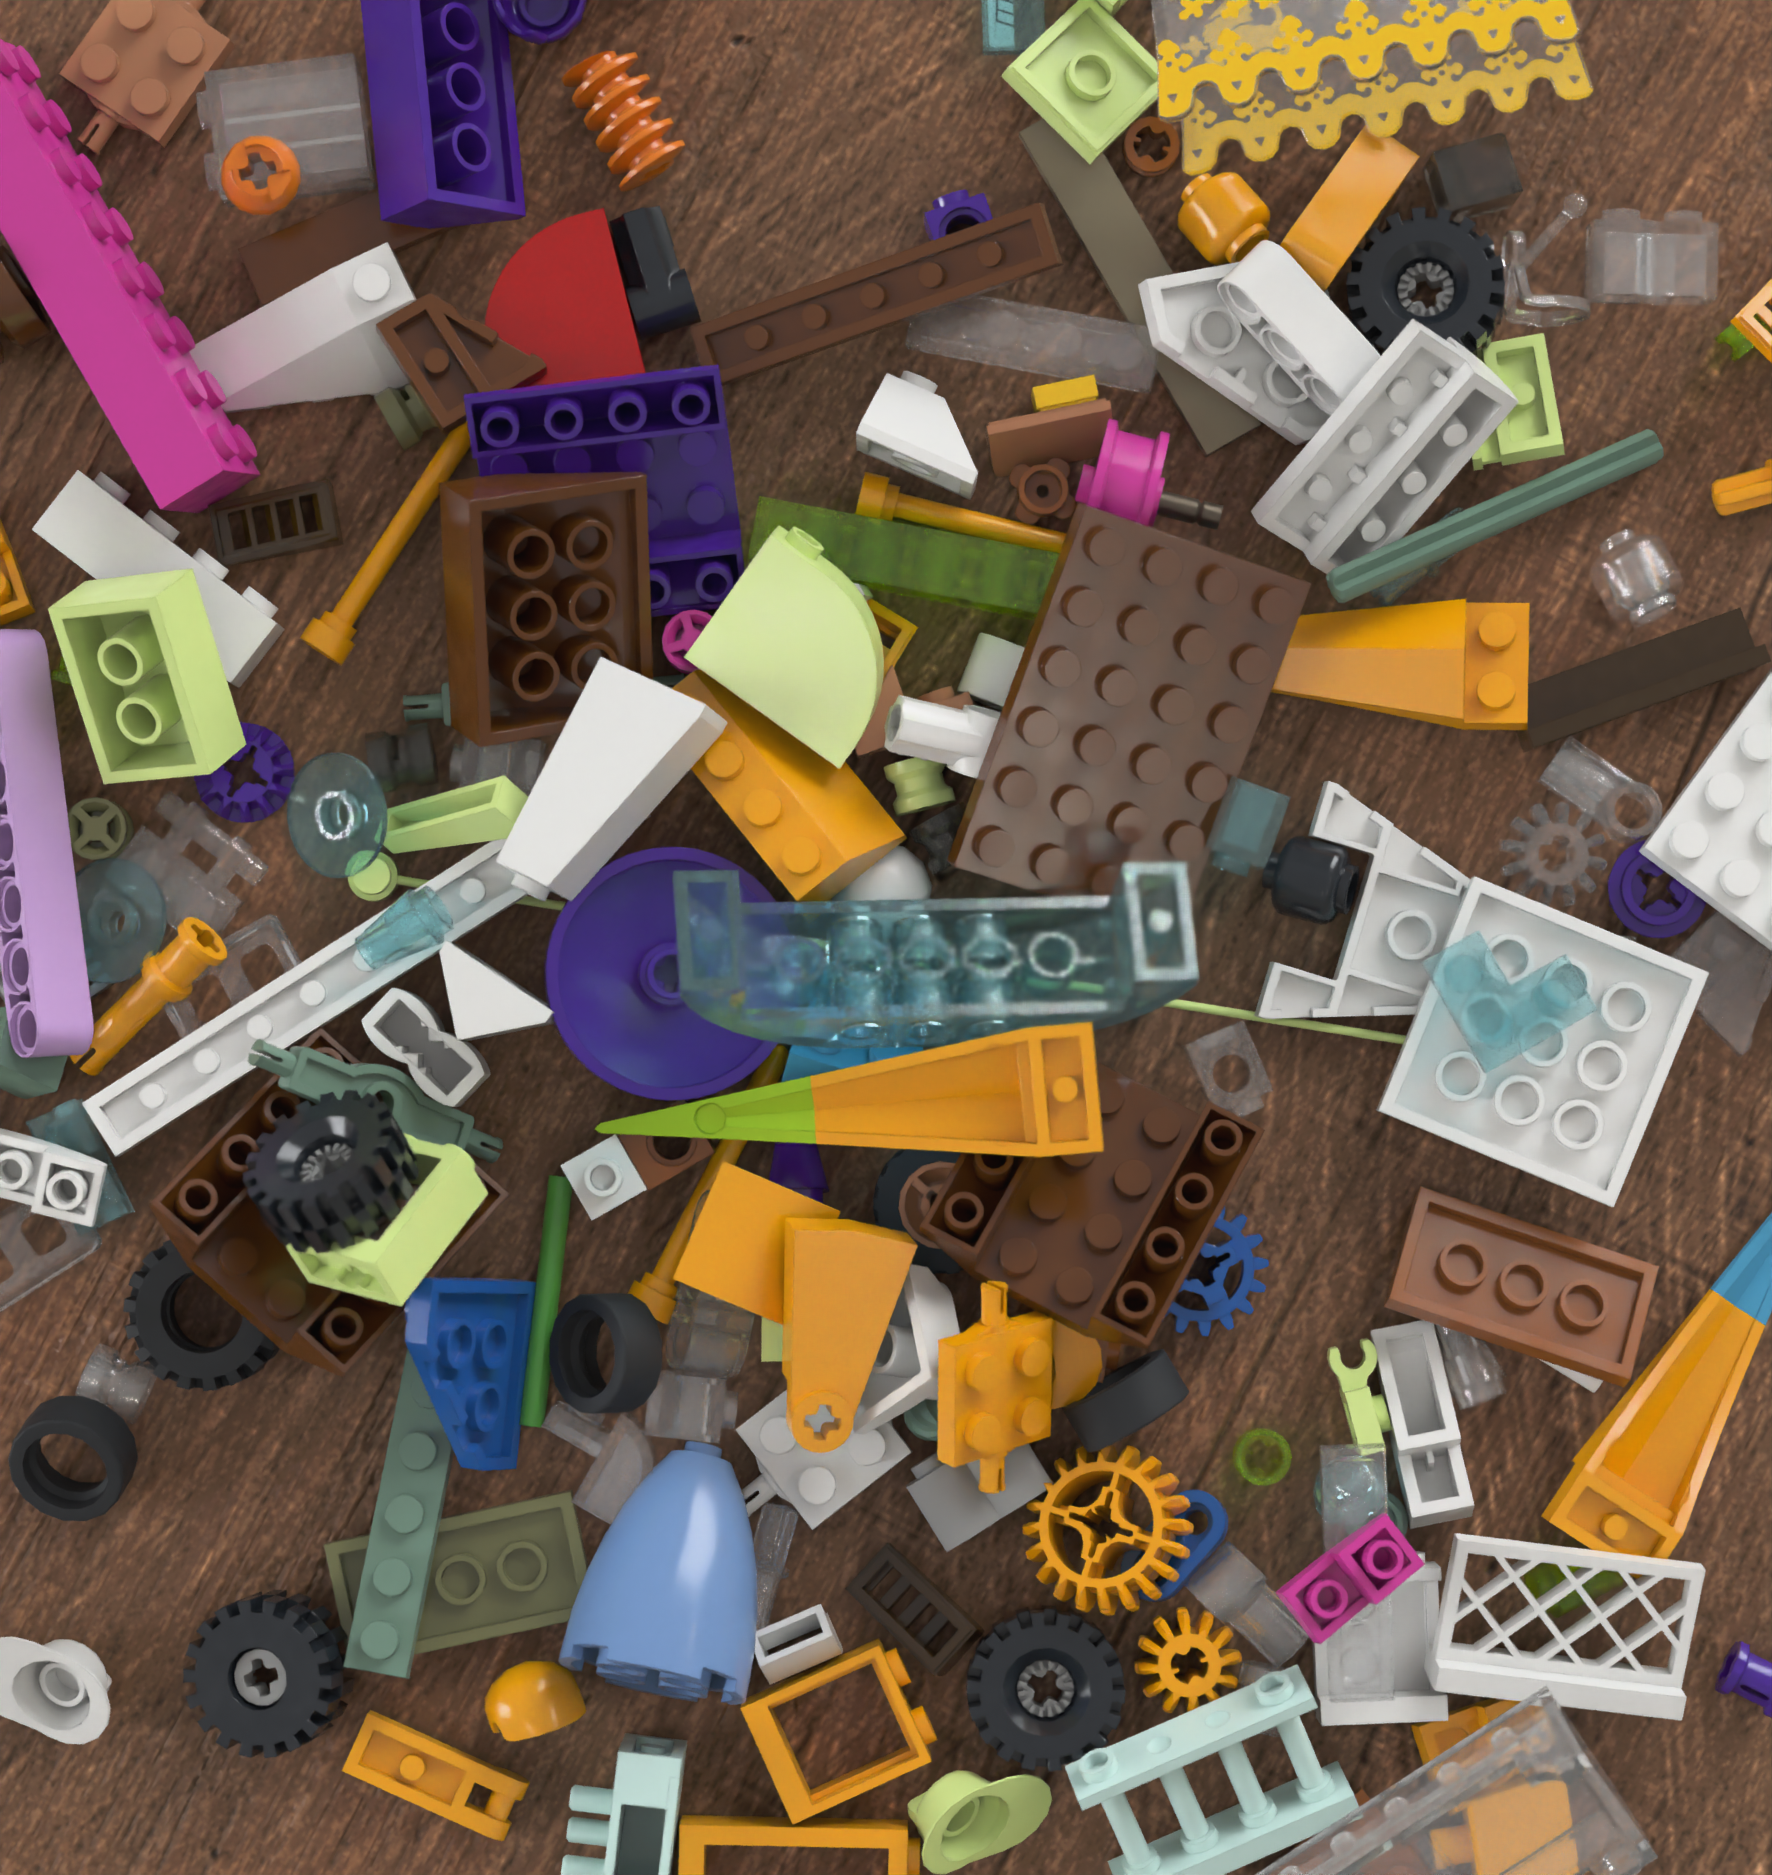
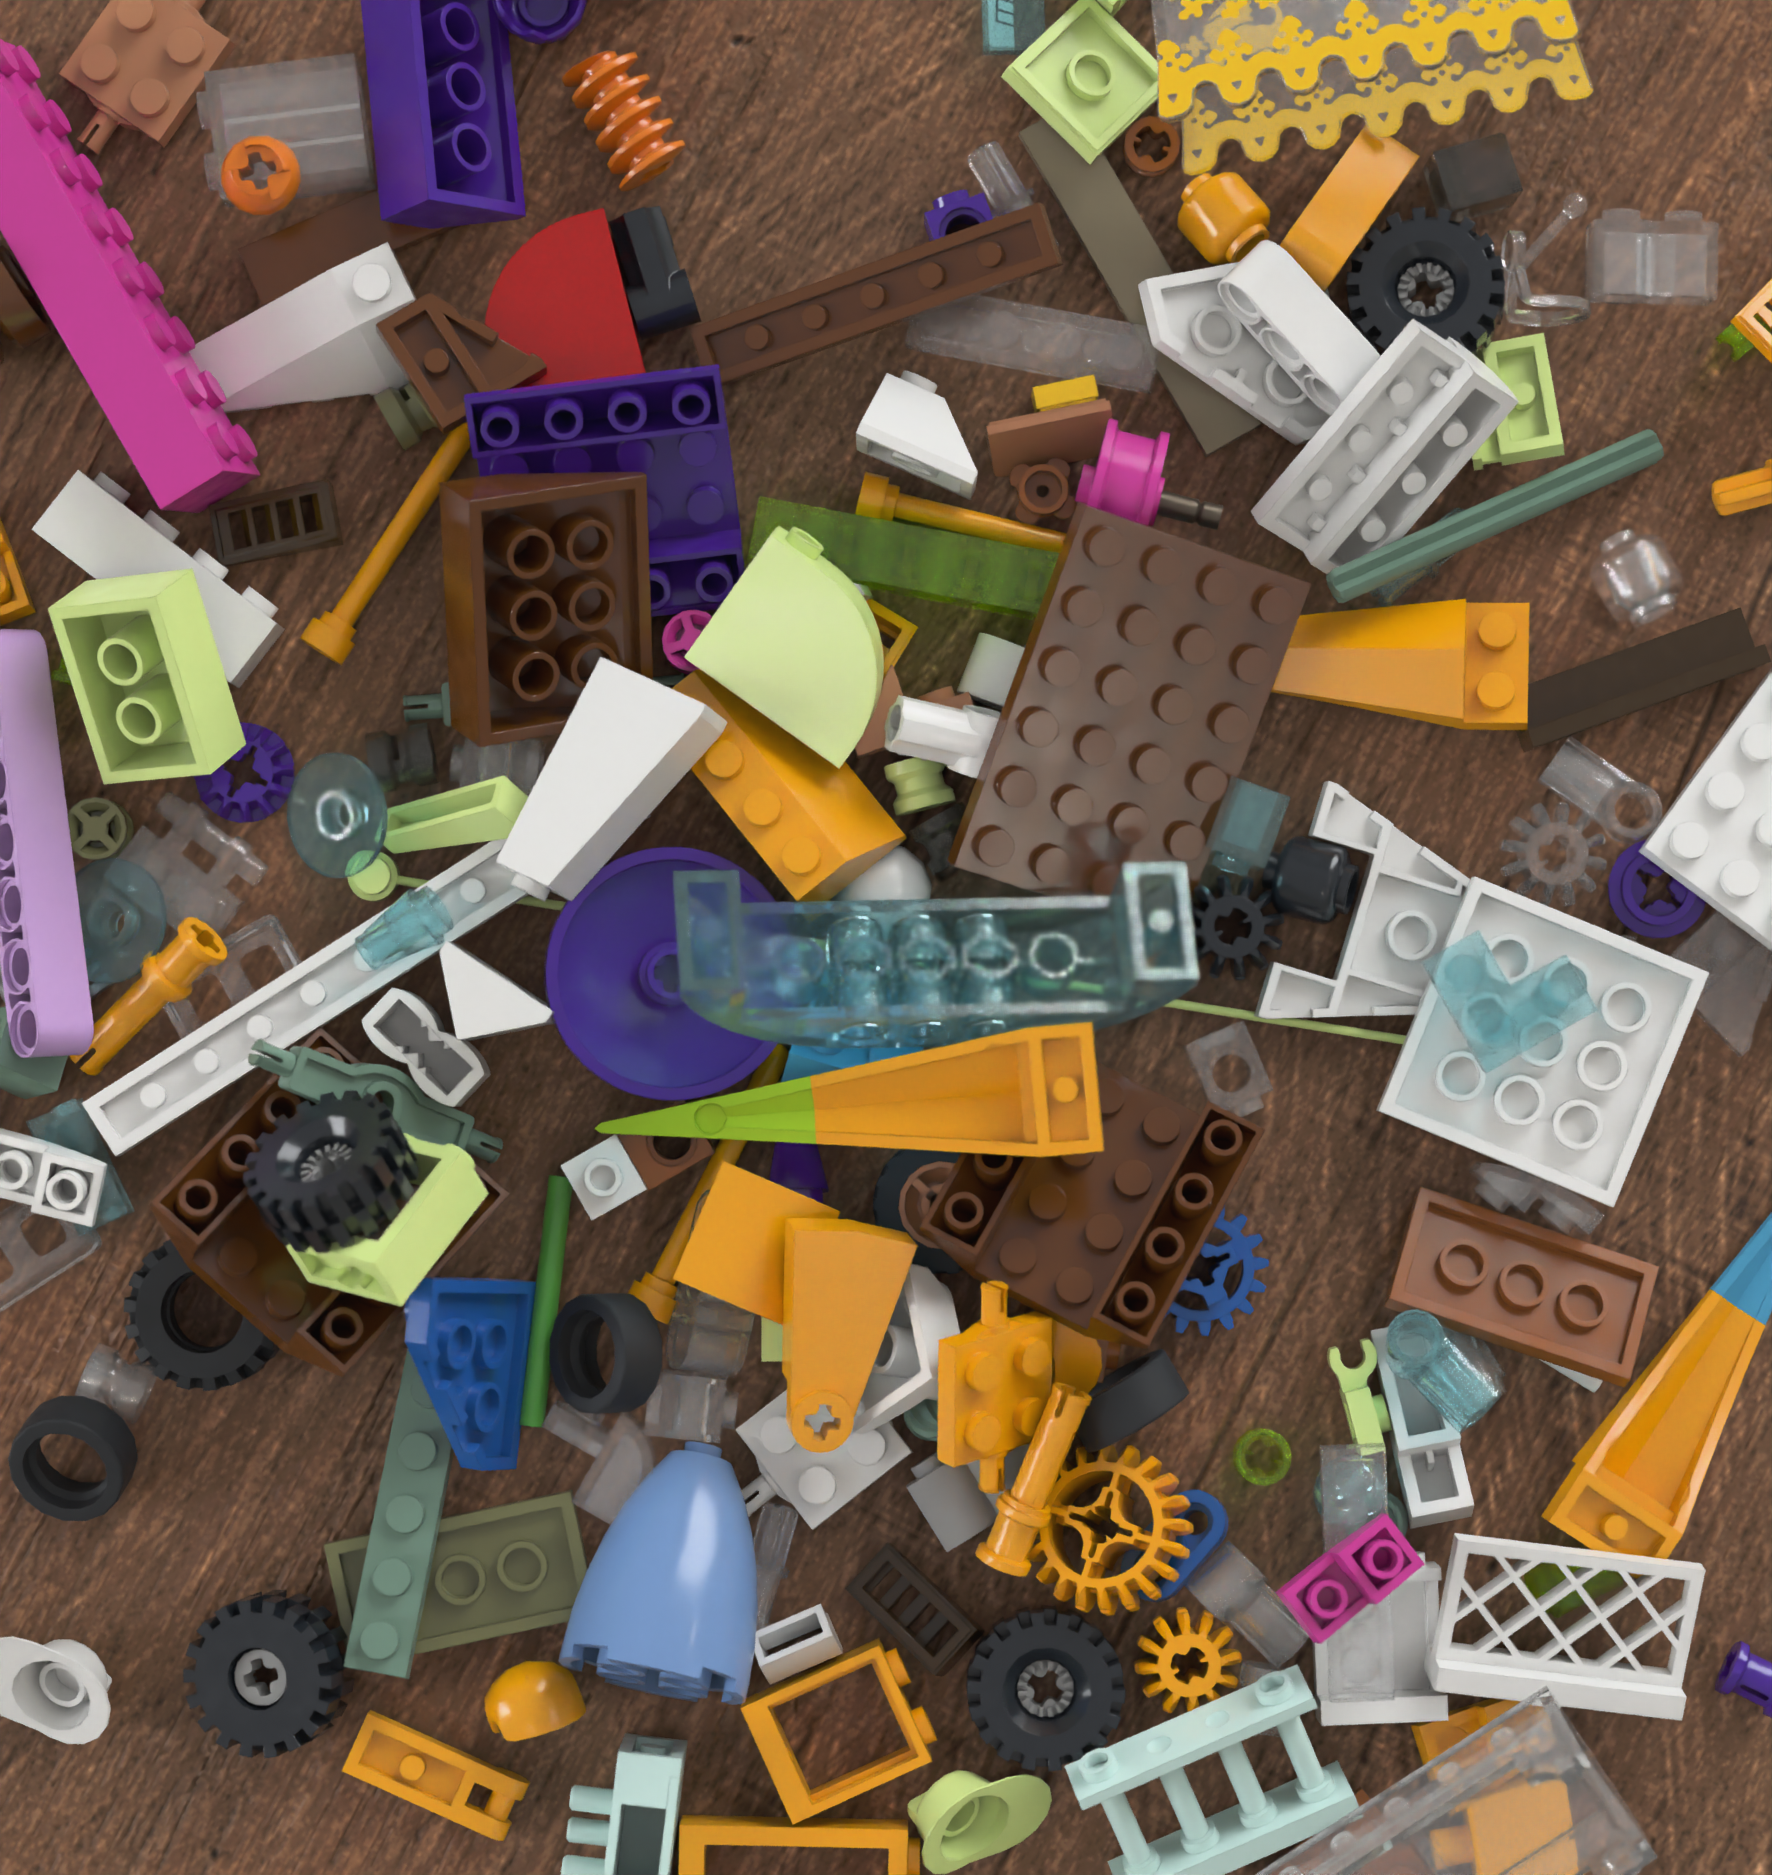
(999, 180): none -> clear axle
(1025, 1506): none -> light orange pin
(1238, 946): none -> black gear
(1442, 1374): none -> clear light blue piece
(1513, 1187): none -> clear slope

